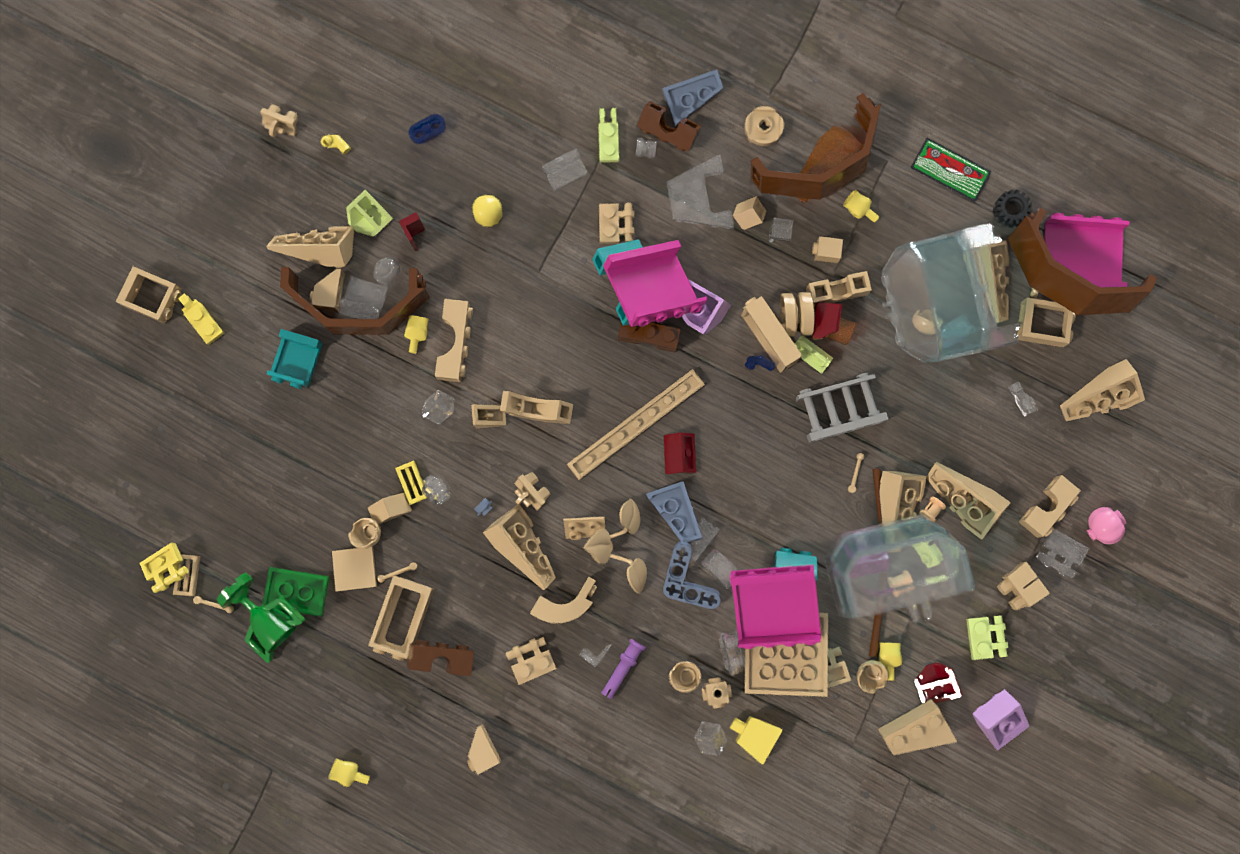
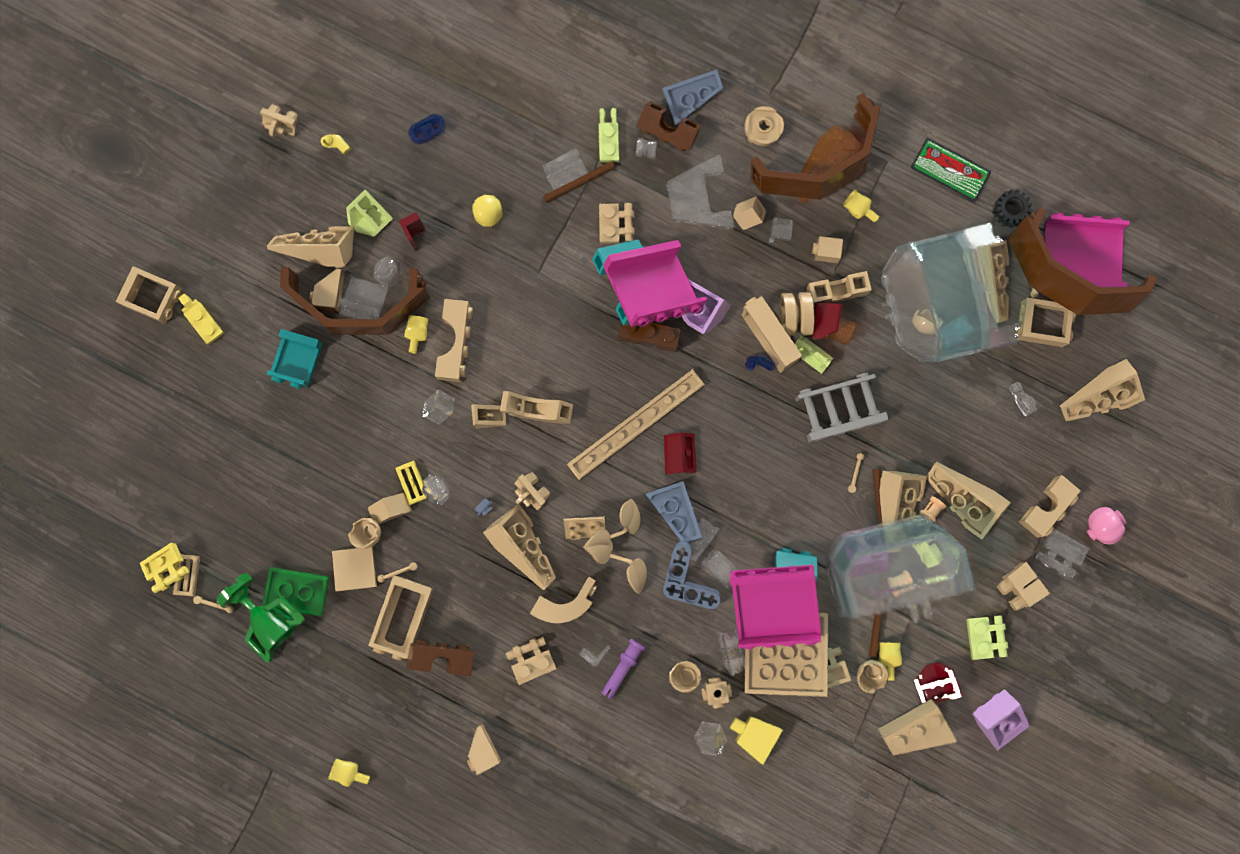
(578, 182): none -> reddish brown bar

